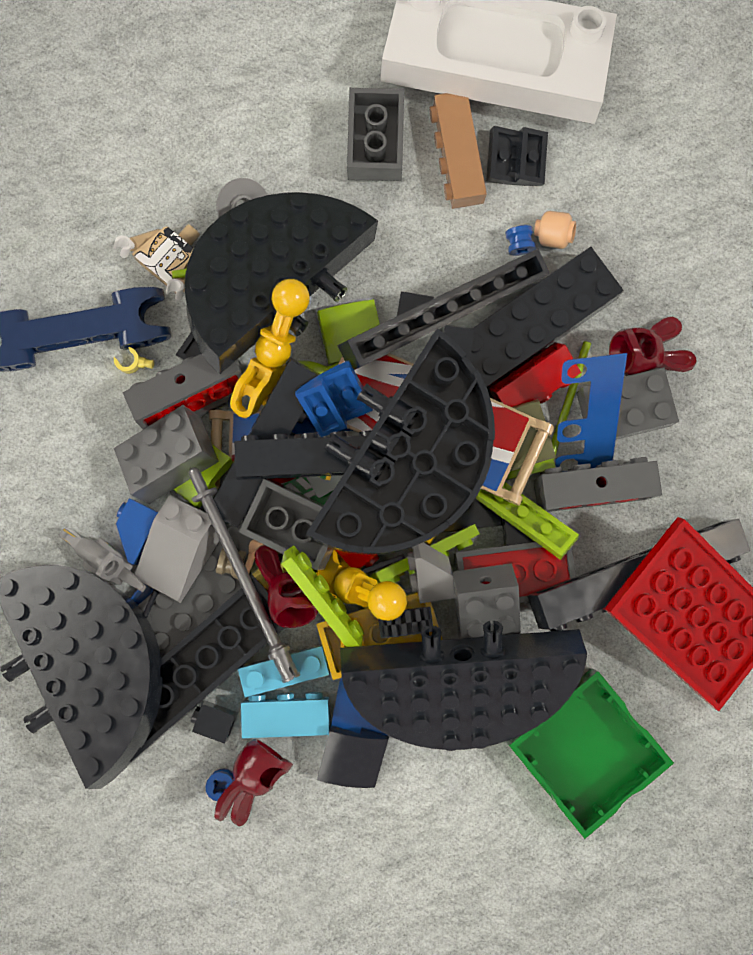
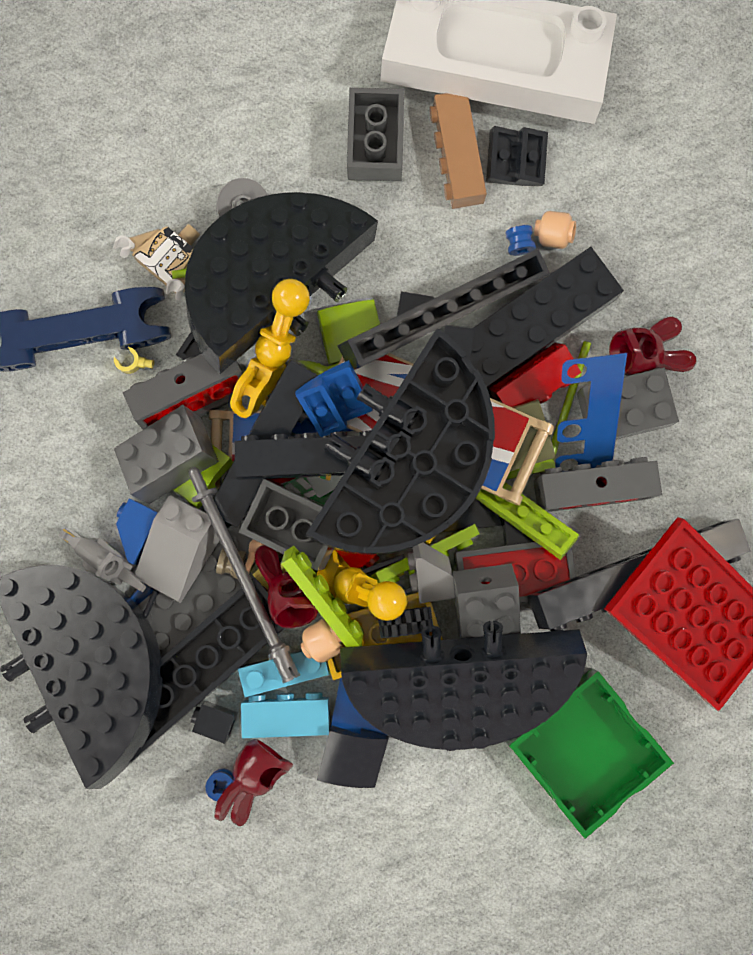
(320, 642): none -> light nougat head

